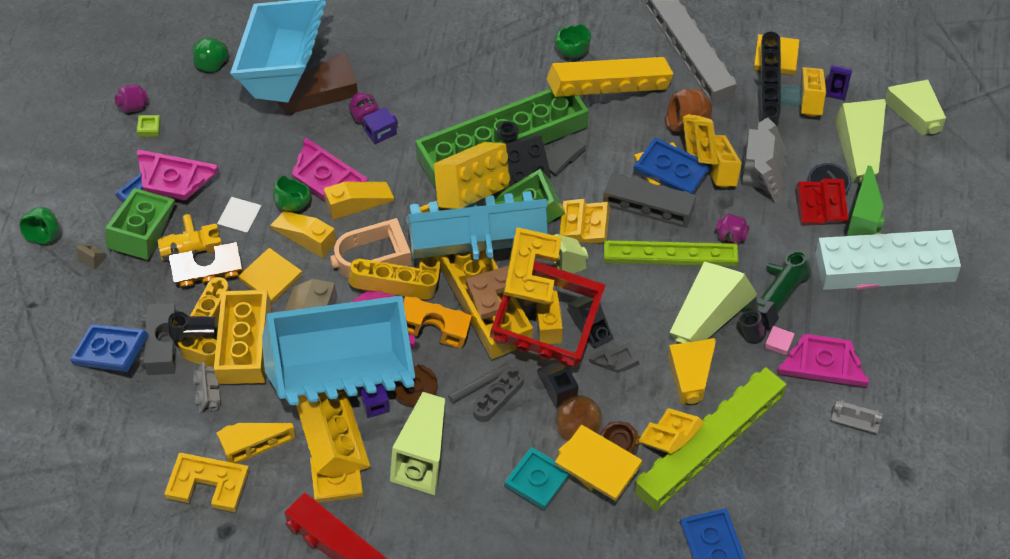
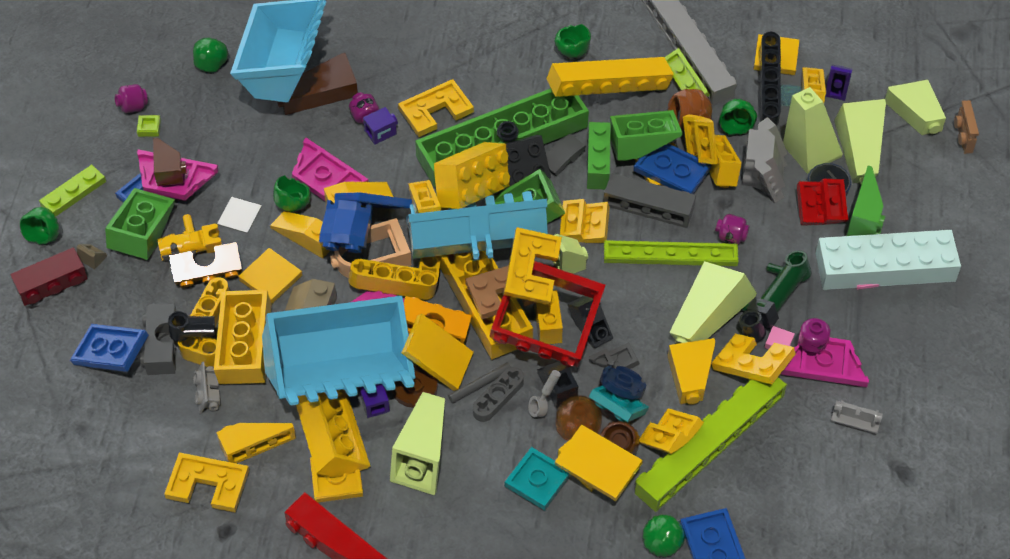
(49, 276): none -> dark red brick
(73, 190): none -> lime plate
(167, 164): none -> reddish brown slope
(346, 225): none -> blue brick
(375, 200): none -> blue tile
(418, 108): none -> yellow plate
(423, 197): none -> yellow slope
(437, 352): none -> yellow tile
(538, 404): none -> light grey piece
(598, 155): none -> bright green brick
(623, 382): none -> dark blue tile
(623, 408): none -> teal plate
(642, 133): none -> bright green slope
(663, 535): none -> green hair
(684, 73): none -> lime plate
(736, 359): none -> yellow plate
(737, 117): none -> green hair
(810, 132): none -> yellowish green slope
(814, 335): none -> magenta head
(966, 126): none -> medium nougat plate

